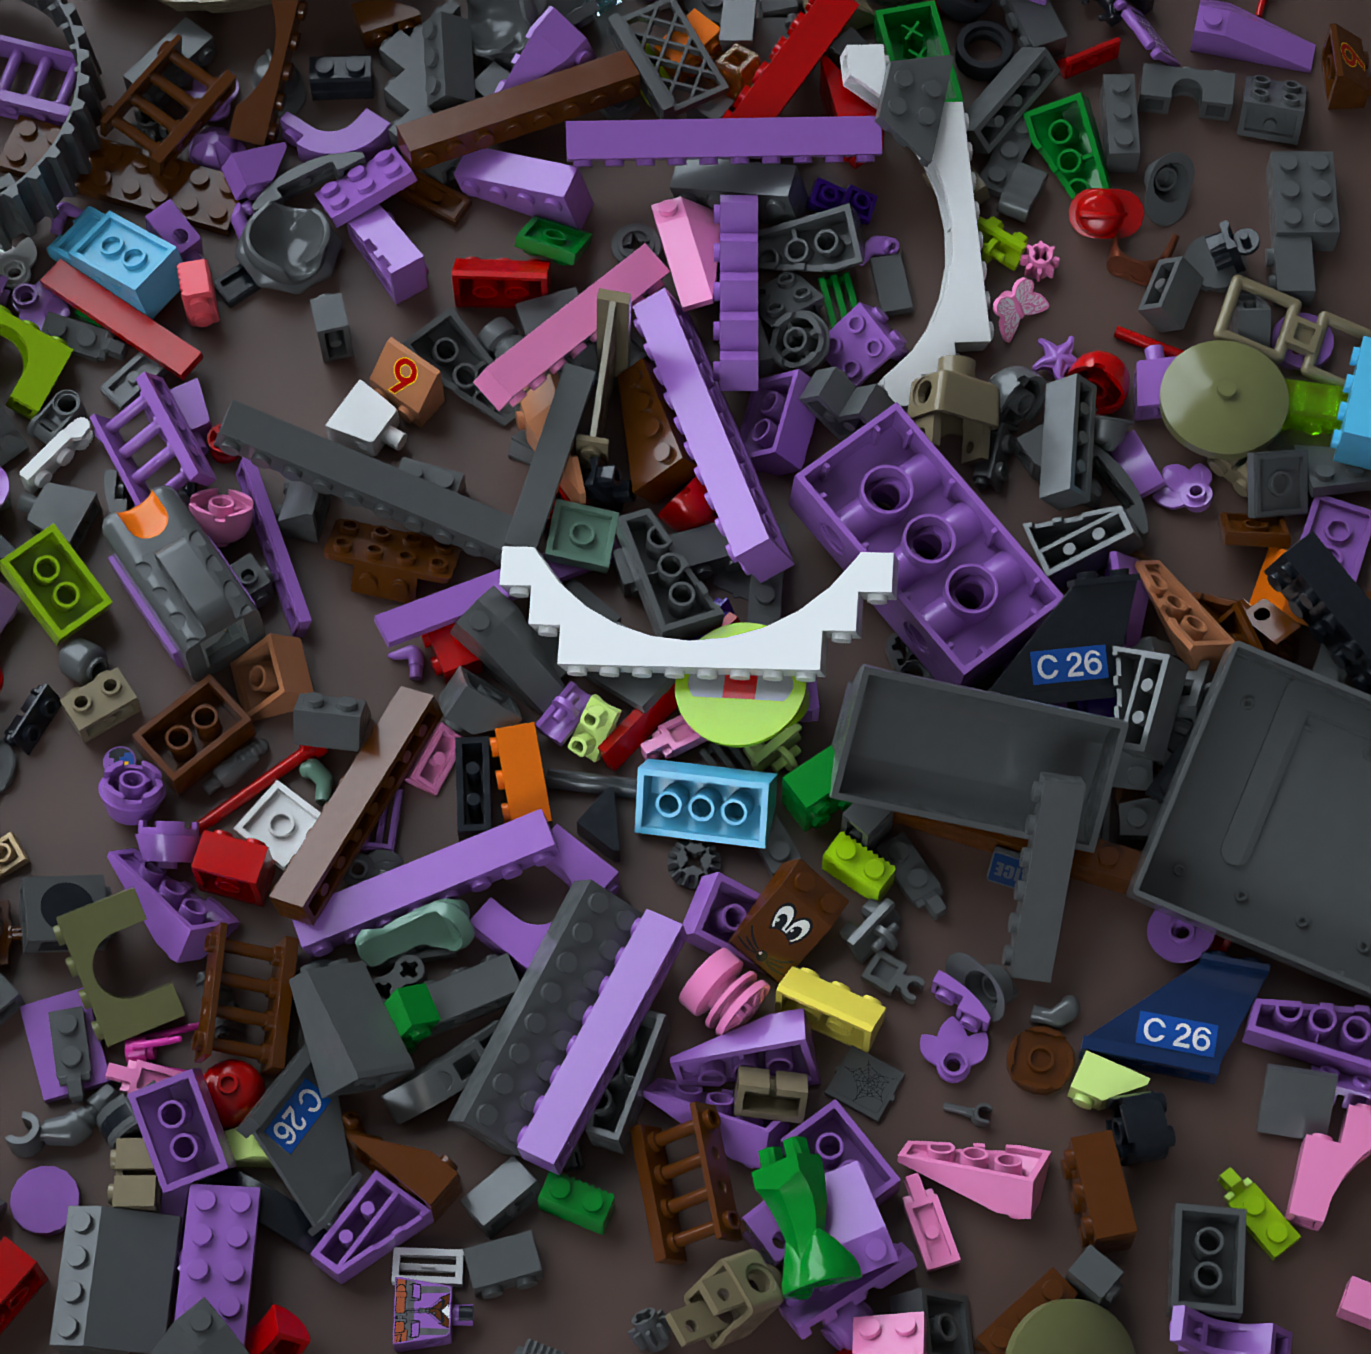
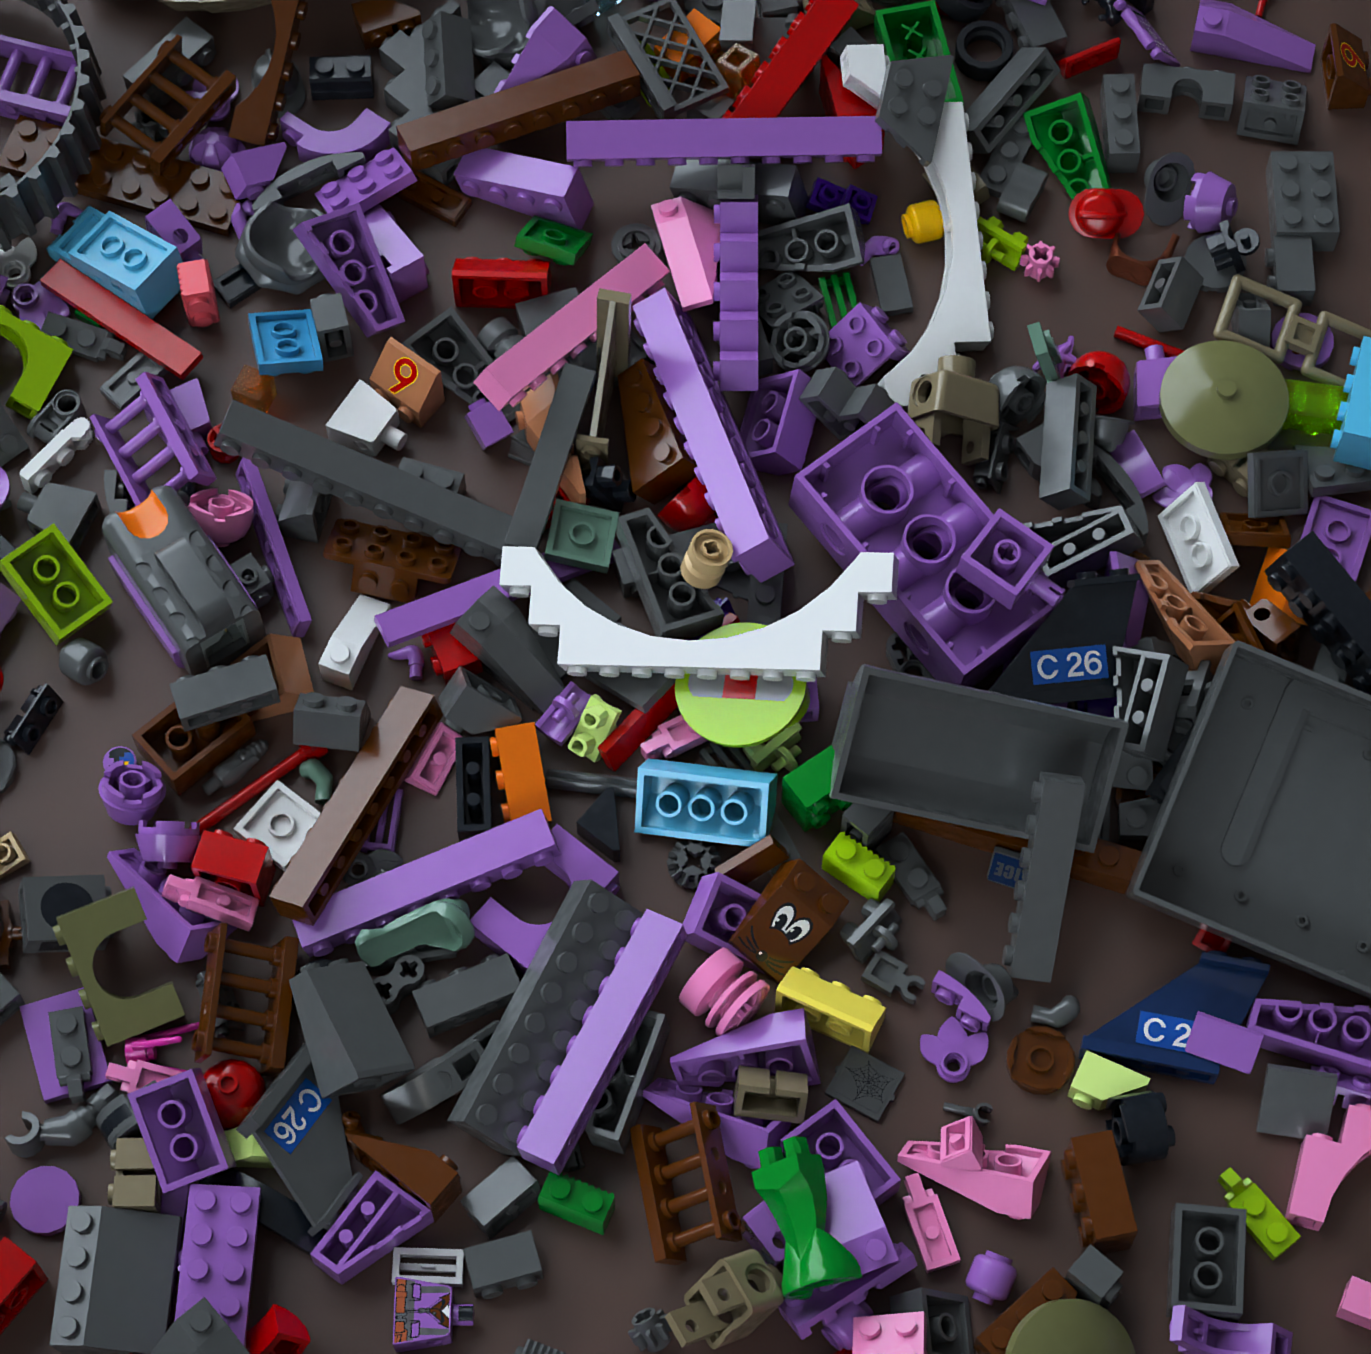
(100, 704): dark tan brick -> none
(212, 900): none -> bright pink hinge
(224, 692): none -> dark grey brick
(254, 389): none -> clear orange brick
(285, 342): none -> dark azure plate
(351, 643): none -> white slope
(352, 265): none -> medium lavender wedge
(412, 1014): green piece -> none
(487, 423): none -> medium lavender brick
(706, 559): none -> tan wheel
(736, 181): none -> dark grey panel
(754, 860): none -> reddish brown tile
(923, 222): none -> yellow head
(962, 1145): none -> bright pink slope
(991, 1277): none -> medium lavender head
(1009, 579): none -> medium lavender brick
(1014, 304): bright pink animal -> none
(1046, 351): none -> sand green wing
(1163, 938): medium lavender dish -> none
(1198, 539): none -> white tile
(1210, 202): none -> medium lavender cone
(1224, 1042): none -> medium lavender slope

